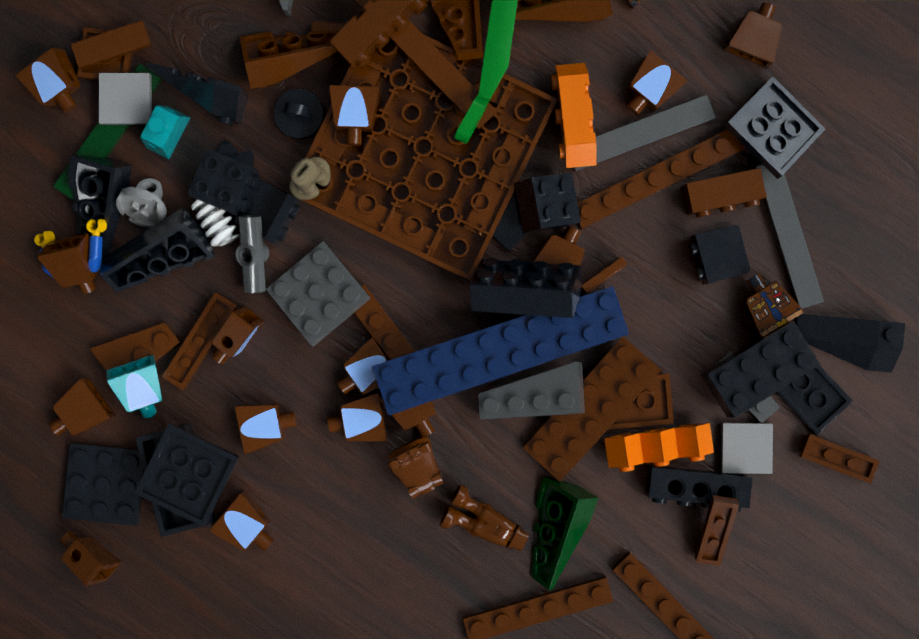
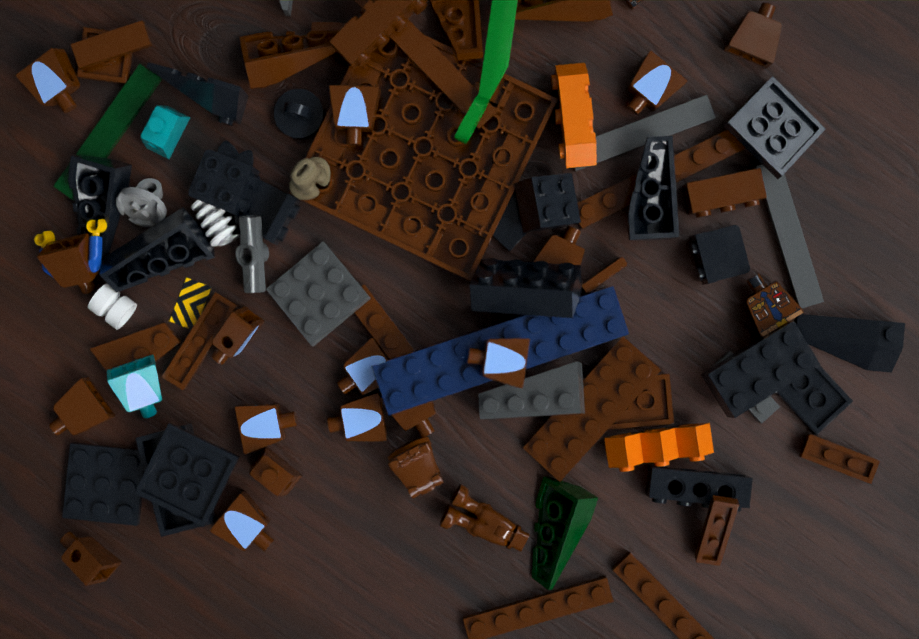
(115, 308): none -> white wheel
(125, 98): light grey tile -> none
(190, 303): none -> sticker
(274, 473): none -> reddish brown torso
(502, 360): none -> torso
(654, 197): none -> black wedge
(747, 448): light grey tile -> none

